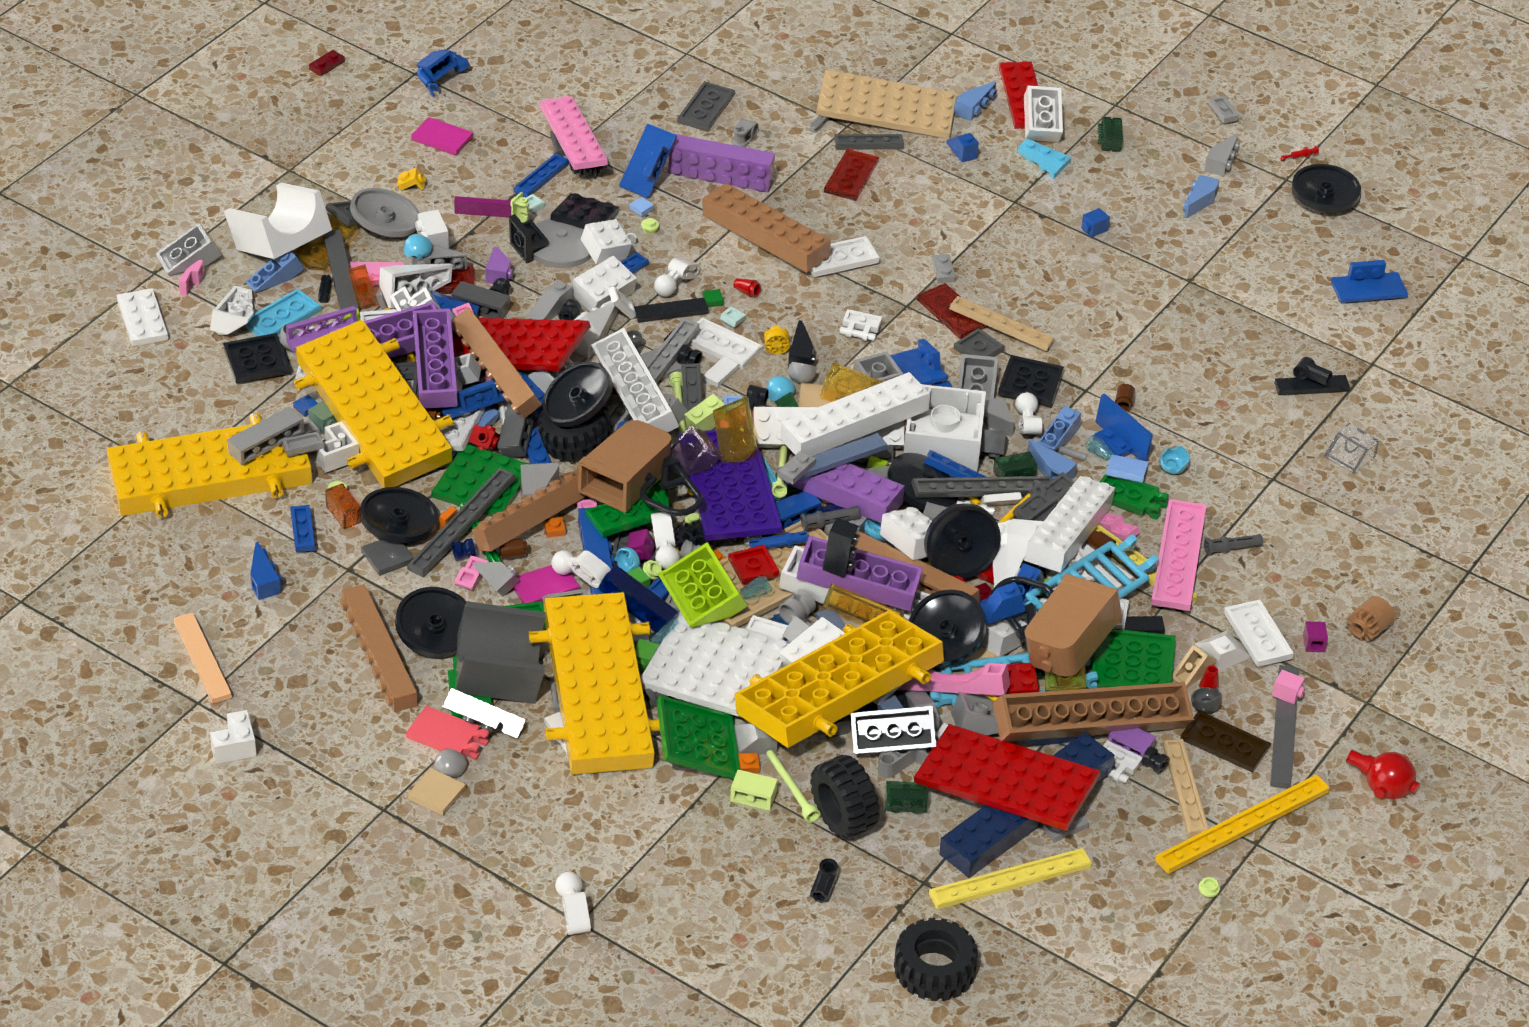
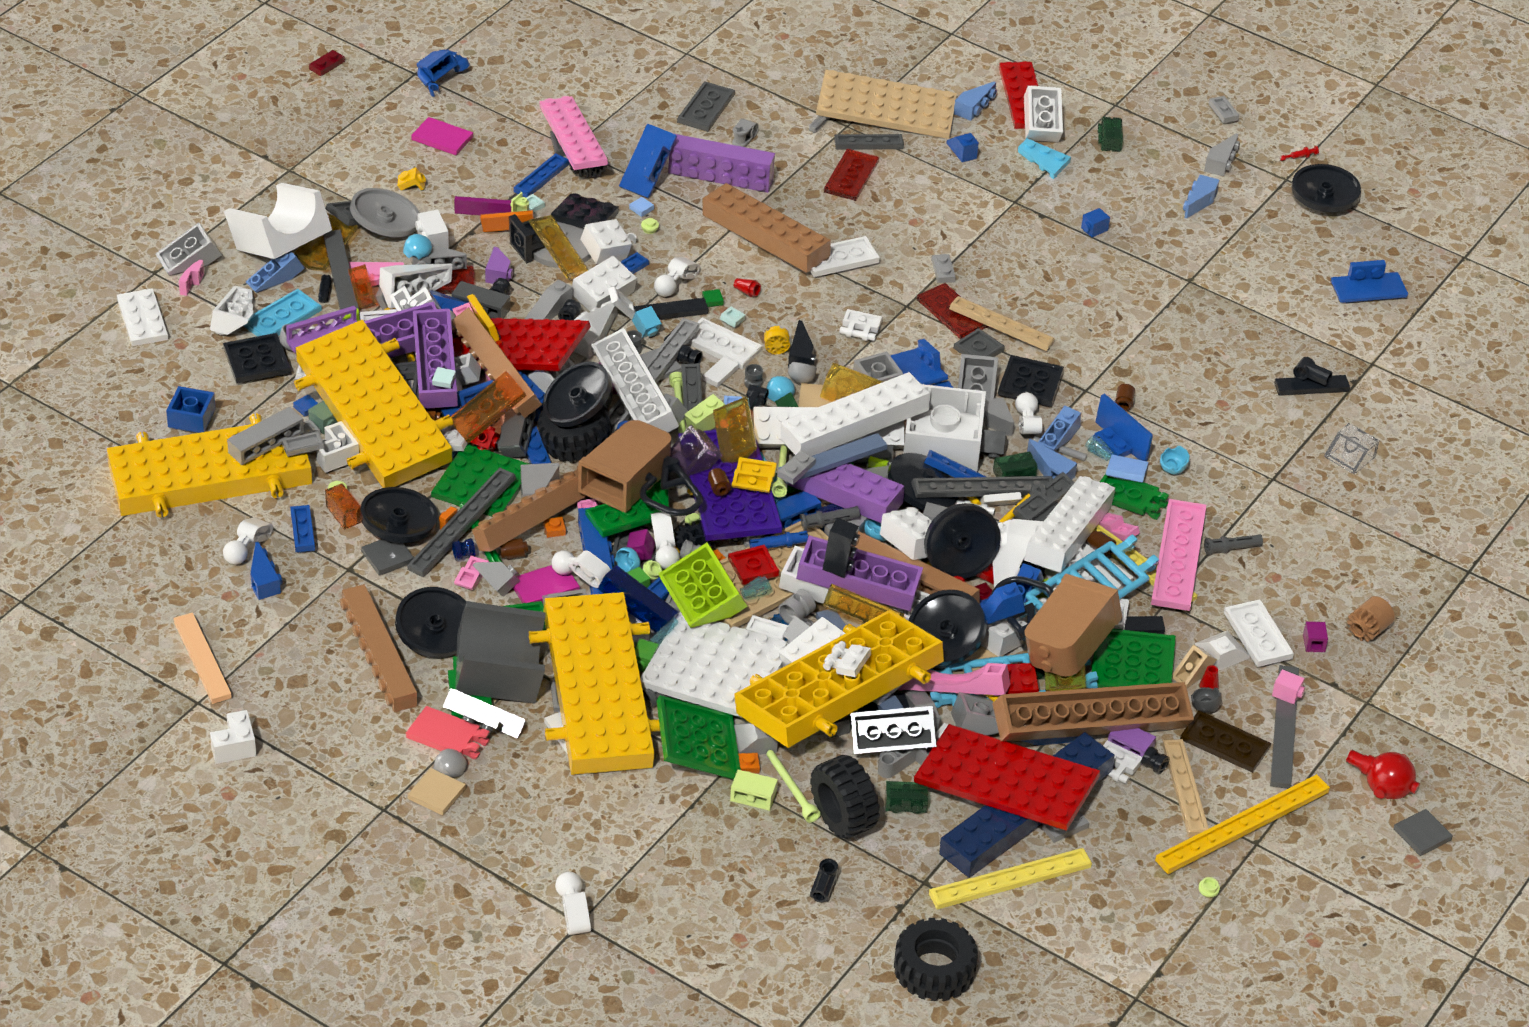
(191, 409): none -> blue brick
(249, 530): none -> white beam
(443, 377): none -> light aqua tile
(483, 316): none -> yellow tile
(487, 407): none -> clear orange tile
(500, 221): none -> orange tile
(559, 246): none -> clear yellow slope
(646, 322): none -> medium azure brick
(719, 482): none -> reddish brown brick
(753, 375): none -> dark grey wheel
(754, 475): none -> yellow slope
(852, 659): none -> white plate
(1423, 832): none -> dark grey tile

